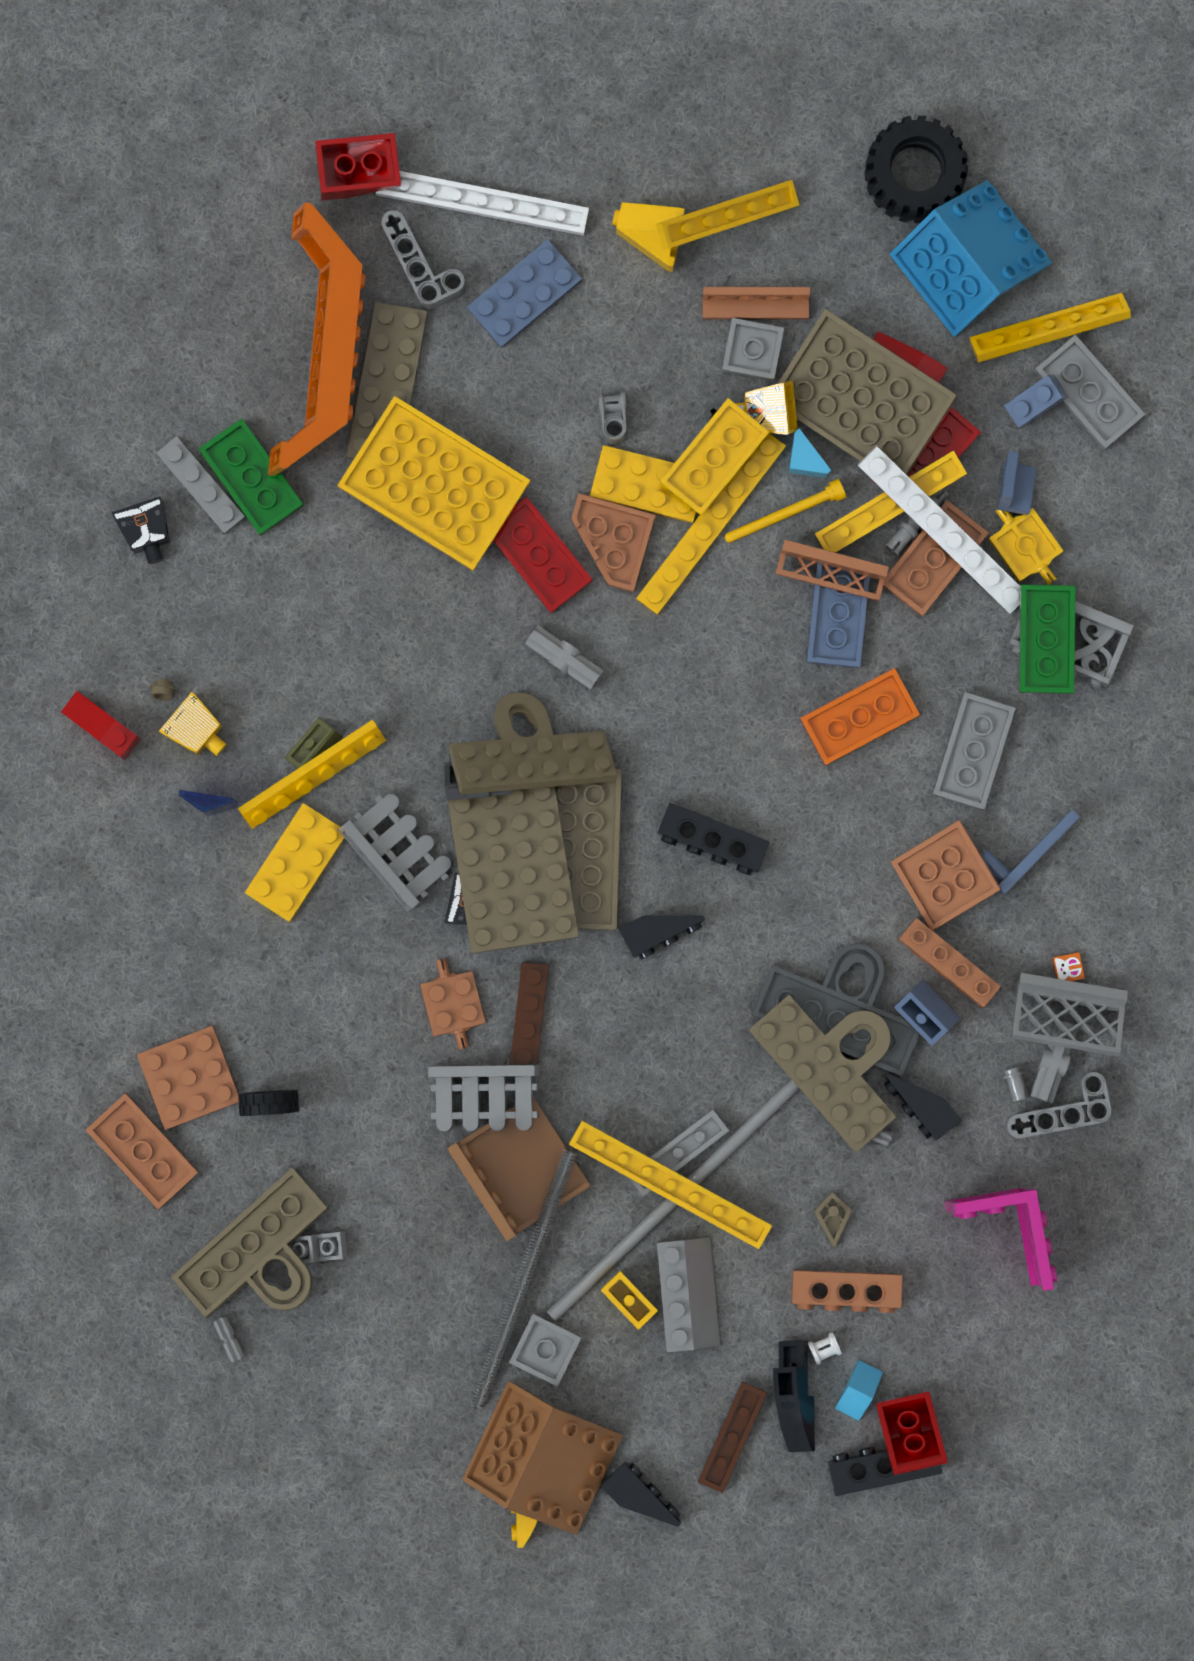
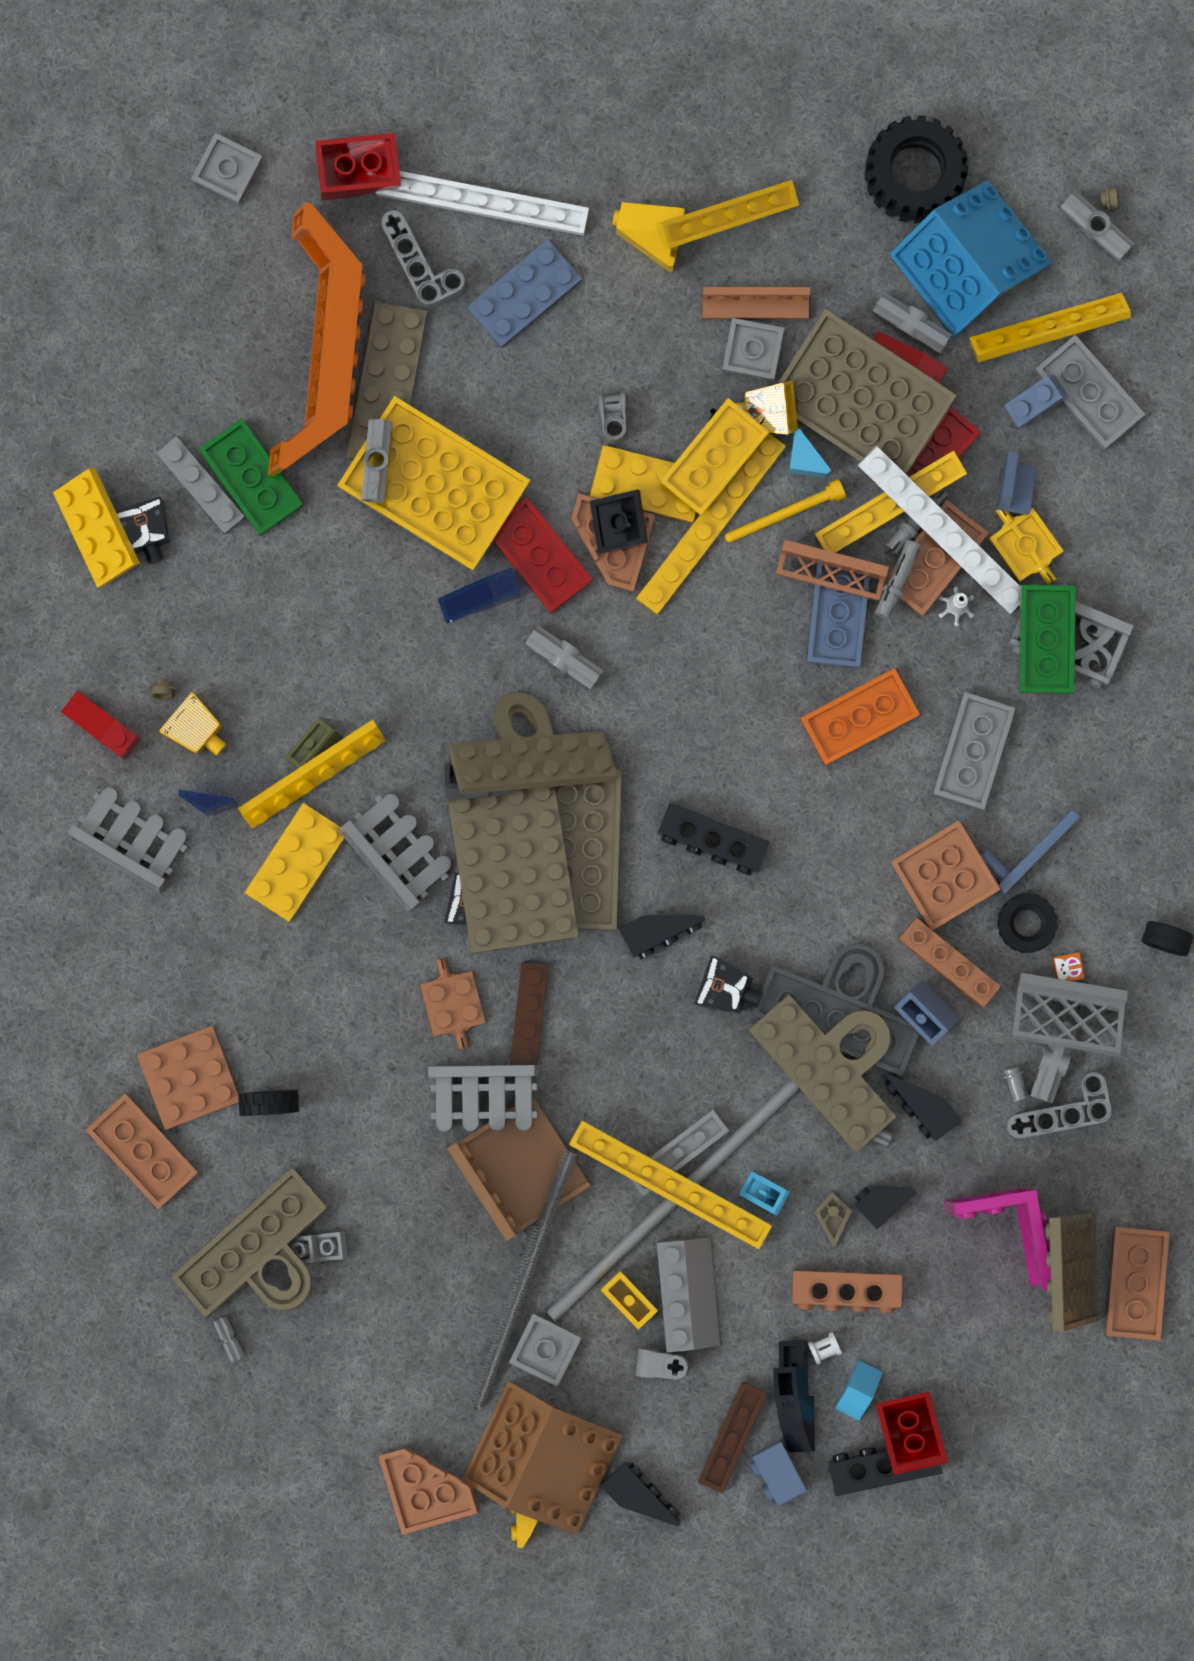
(96, 527): none -> yellow plate
(115, 837): none -> light grey fence
(227, 168): none -> light grey plate
(376, 477): none -> light grey piece
(424, 1491): none -> nougat plate
(480, 595): none -> clear blue slope
(619, 522): none -> black slope
(655, 1363): none -> light grey piece
(726, 988): none -> torso
(764, 1193): none -> medium azure slope
(778, 1473): none -> sand blue brick
(882, 1202): none -> black slope
(895, 585): none -> light grey pin
(912, 323): none -> light grey piece
(957, 605): none -> white piece
(1041, 908): none -> black tyre
(1072, 1270): none -> dark tan plate
(1084, 213): none -> light grey piece
(1110, 198): none -> dark tan plate
(1137, 1283): none -> nougat plate
(1167, 938): none -> black tyre

